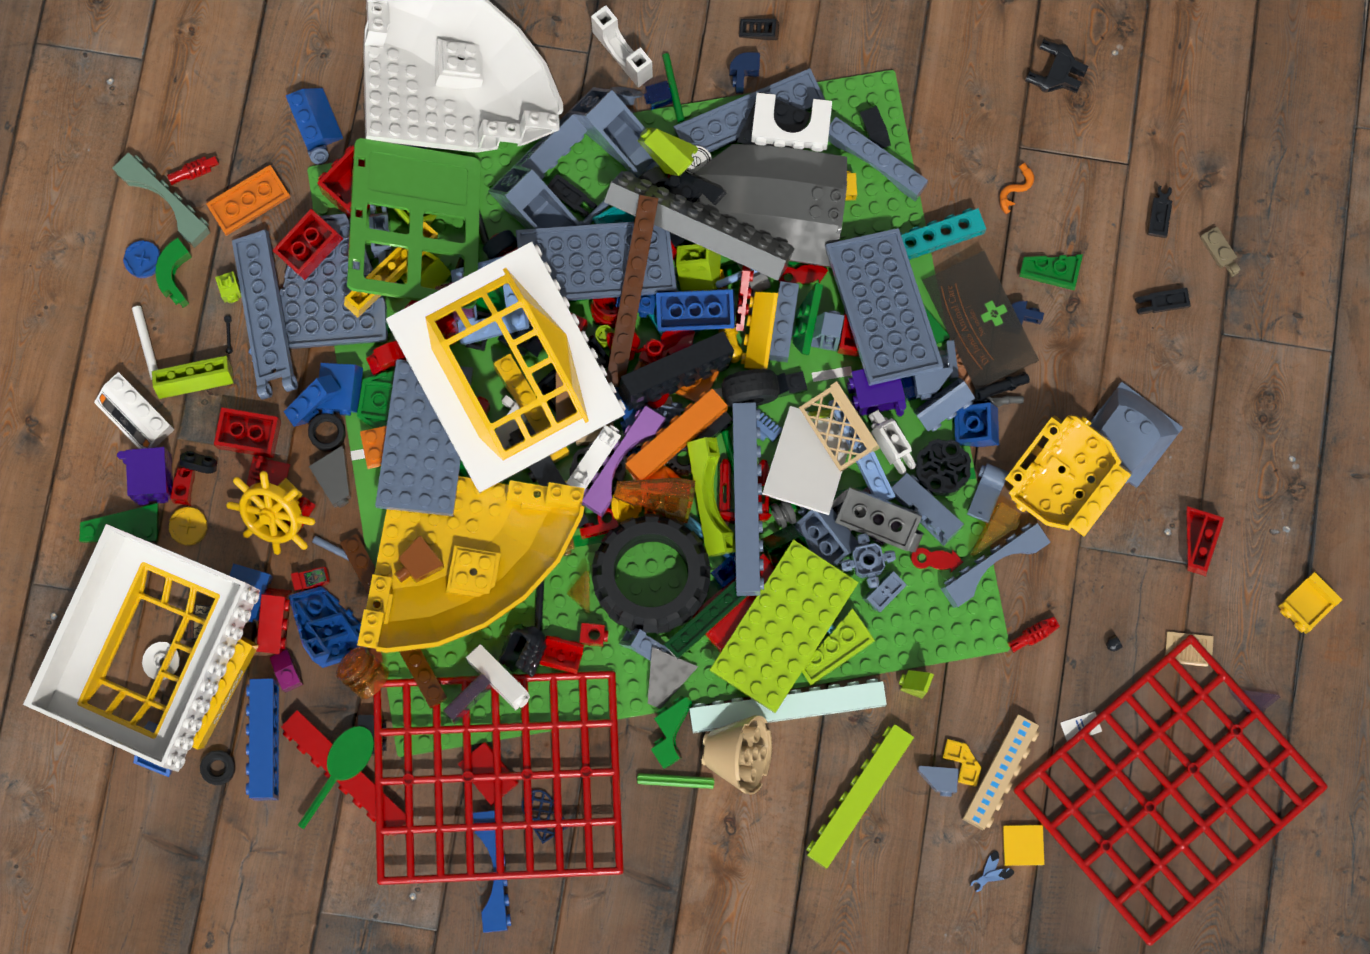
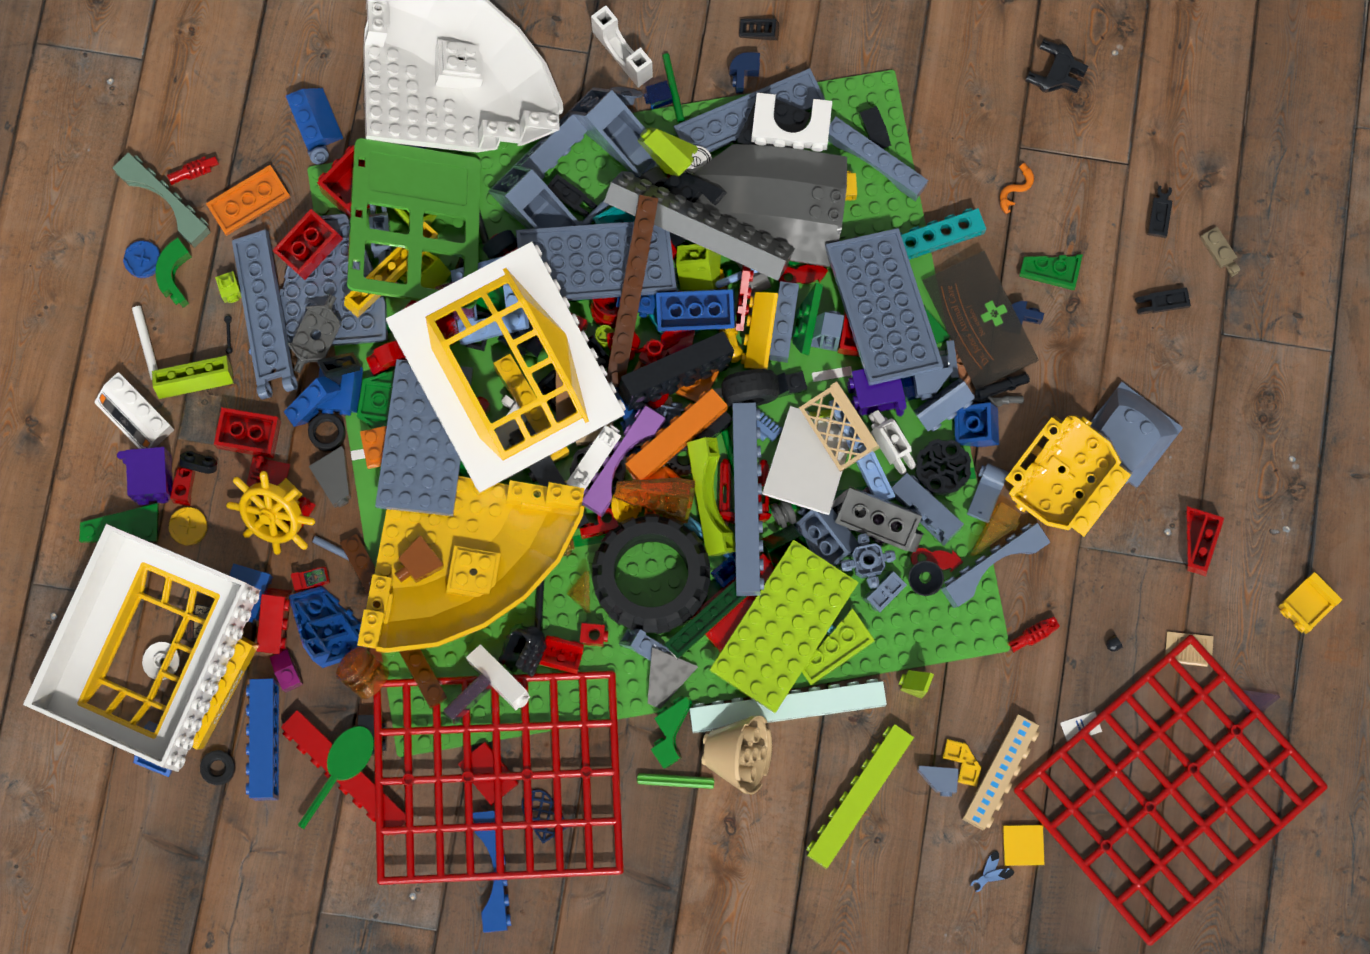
(316, 319): none -> dark grey plate
(339, 365): none -> black slope
(933, 585): none -> black piece

